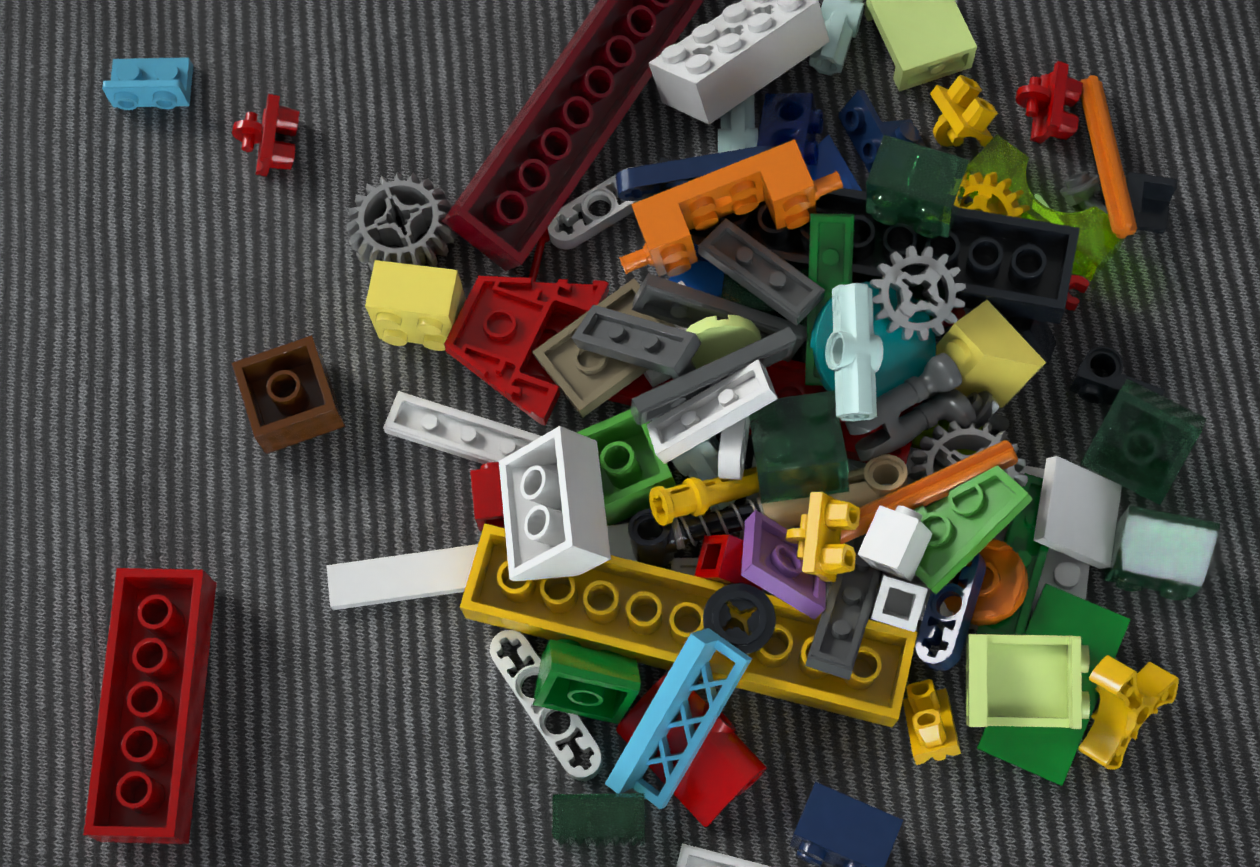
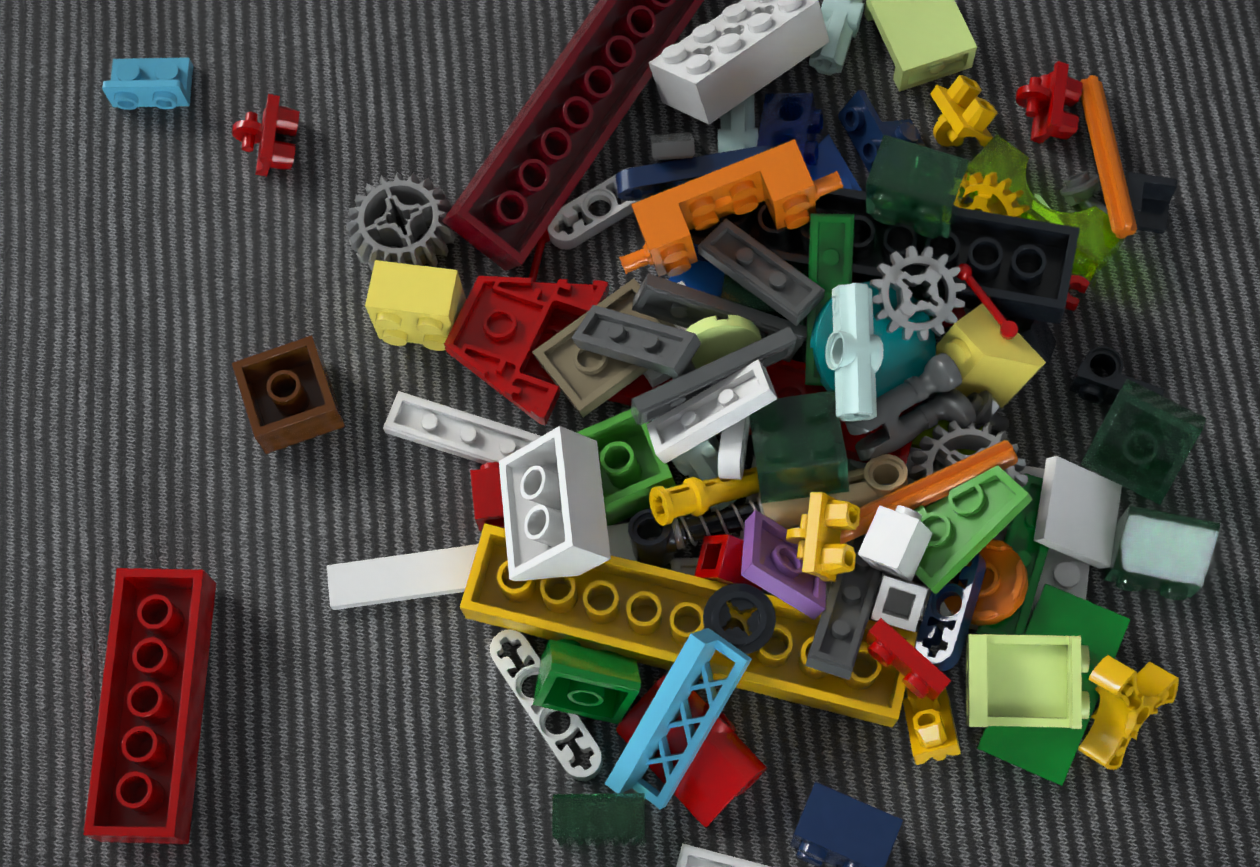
(672, 146): none -> dark grey tile
(891, 648): none -> red plate
(1008, 328): none -> red hinge

